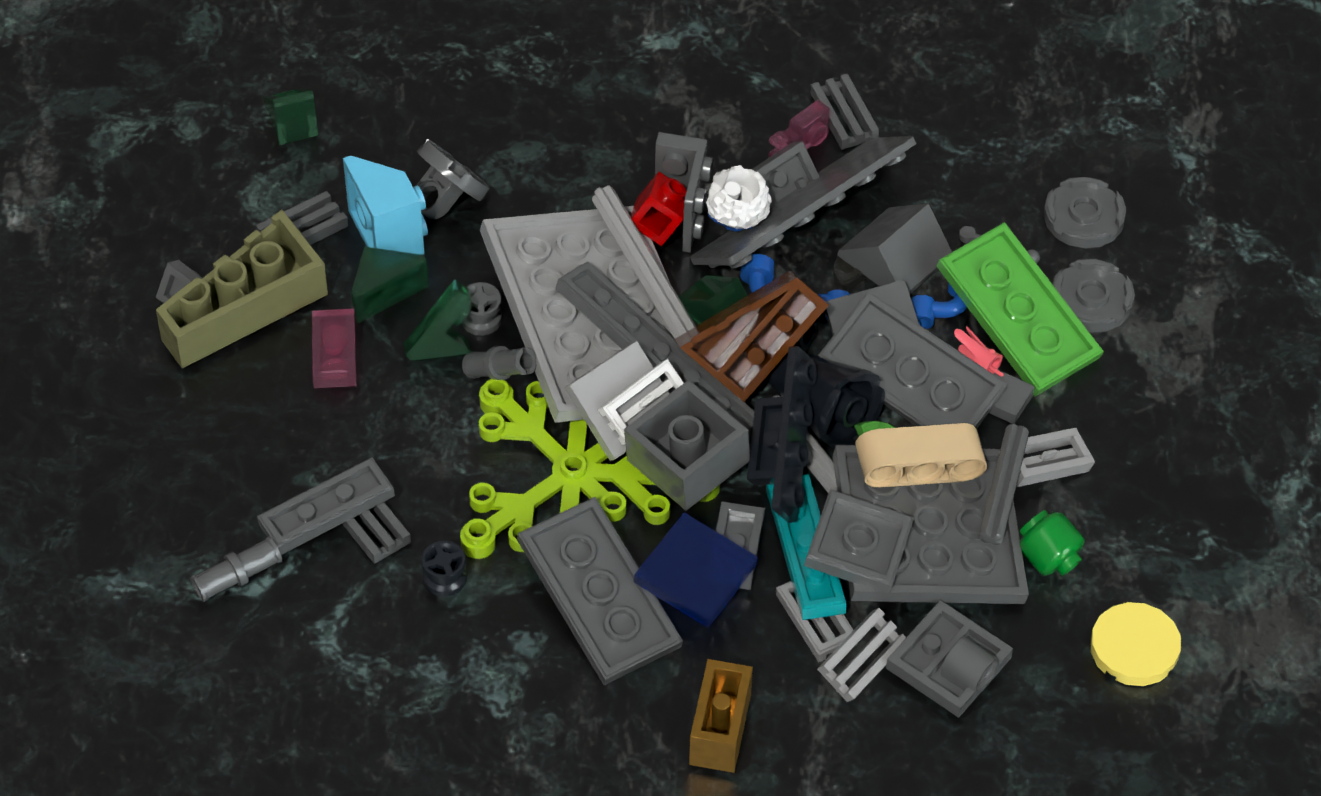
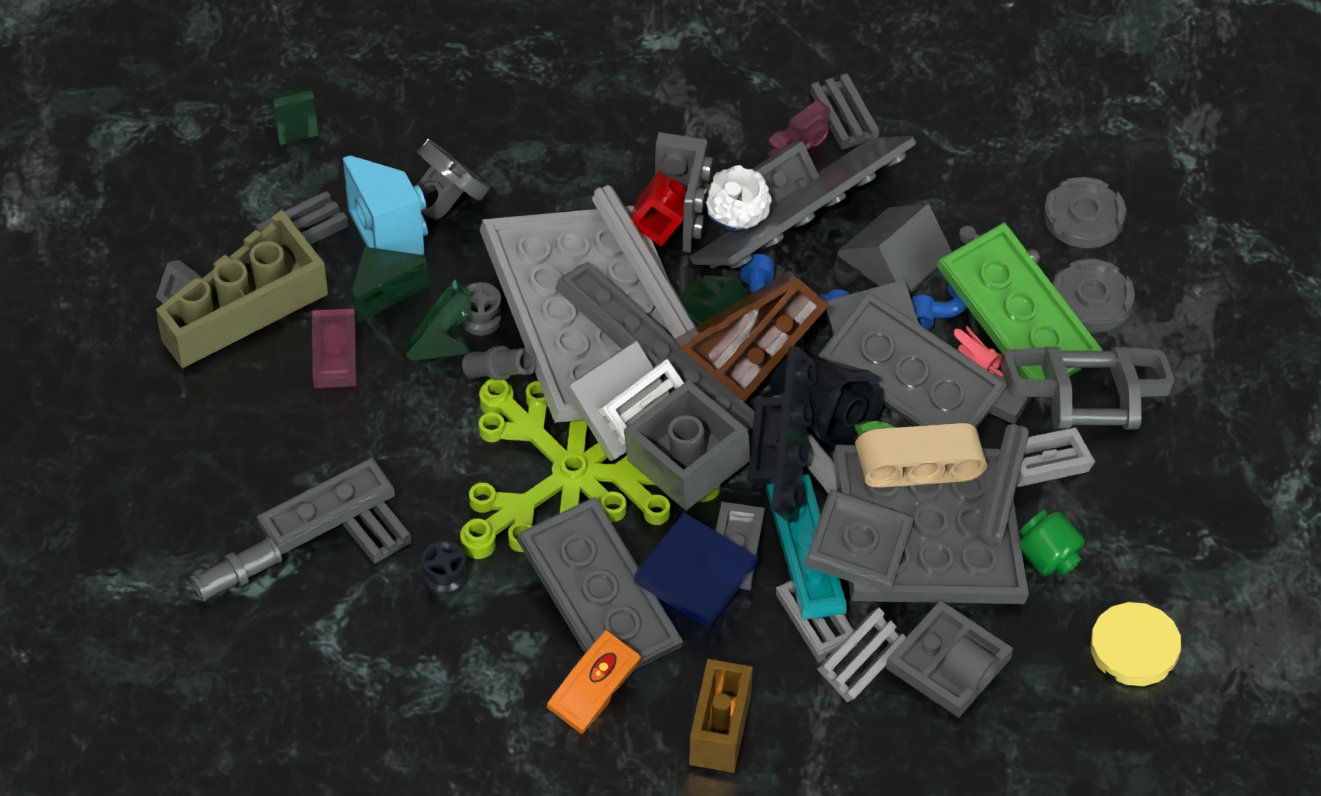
(593, 682): none -> orange slope
(1059, 387): none -> dark grey bar

